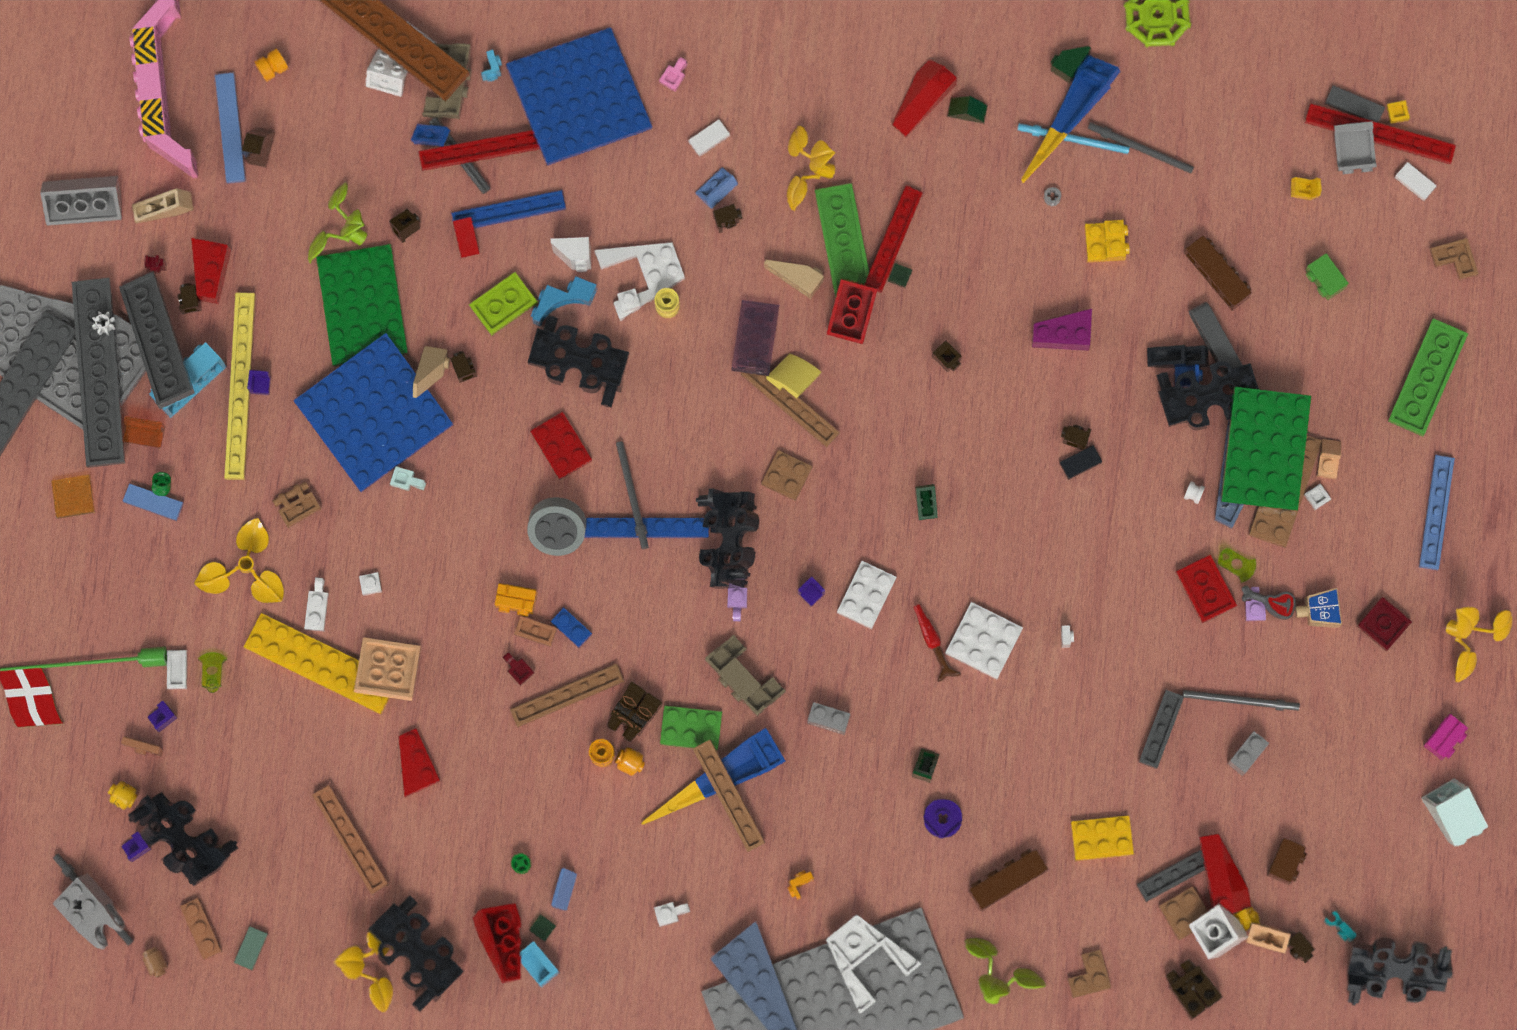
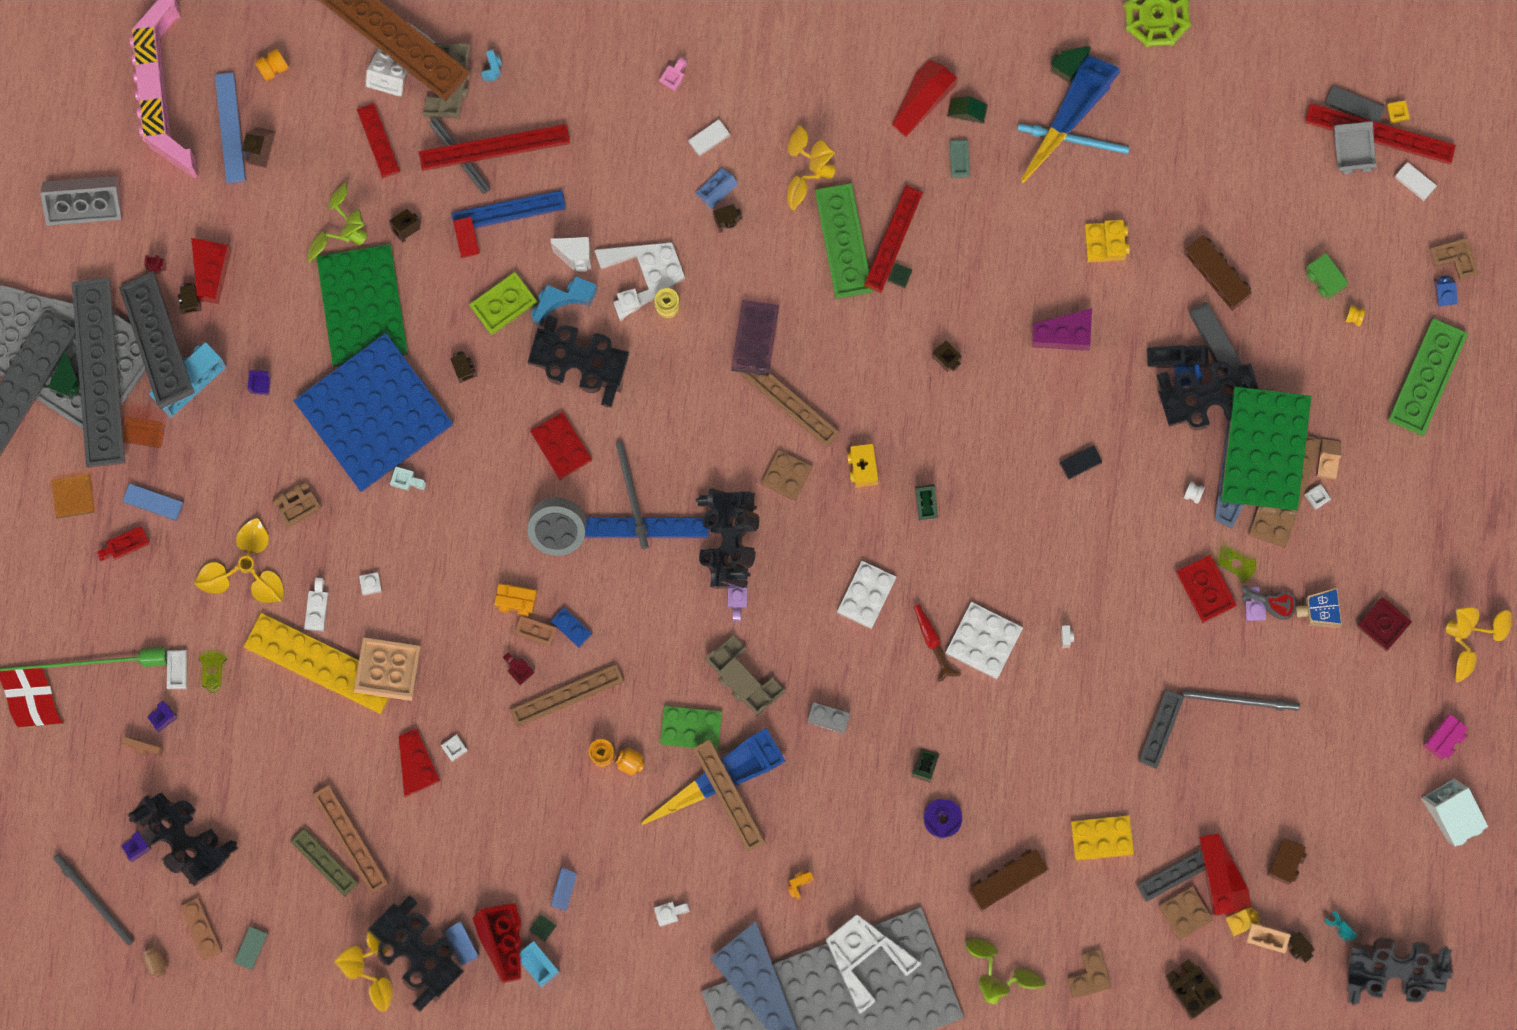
(65, 380): none -> dark green slope
(88, 910): light grey brick -> none
(108, 324): white gear -> none
(122, 795): yellow head -> none
(124, 544): none -> red plate
(158, 480): green wheel -> none
(163, 206): tan slope -> none
(239, 394): light yellow plate -> none
(324, 862): none -> olive tile
(378, 140): none -> red plate
(430, 135): blue plate -> none
(430, 369): tan slope -> none
(454, 748): none -> white tile
(461, 943): none -> medium blue slope
(519, 858): green wheel -> none
(578, 96): blue plate -> none
(634, 719): dark brown hips -> none
(793, 375): light yellow slope -> none
(798, 276): tan slope -> none
(811, 591): dark purple panel -> none
(852, 311): red brick -> none
(863, 454): none -> yellow brick
(959, 158): none -> sand green tile
(1057, 193): light grey bush -> none
(1075, 436): dark brown brick -> none
(1108, 133): dark grey bar -> none
(1218, 932): white slope -> none
(1248, 753): light grey brick -> none
(1305, 188): yellow bracket -> none
(1355, 315): none -> yellow wheel
(1436, 512): medium blue tile -> none
(1446, 291): none -> blue bracket

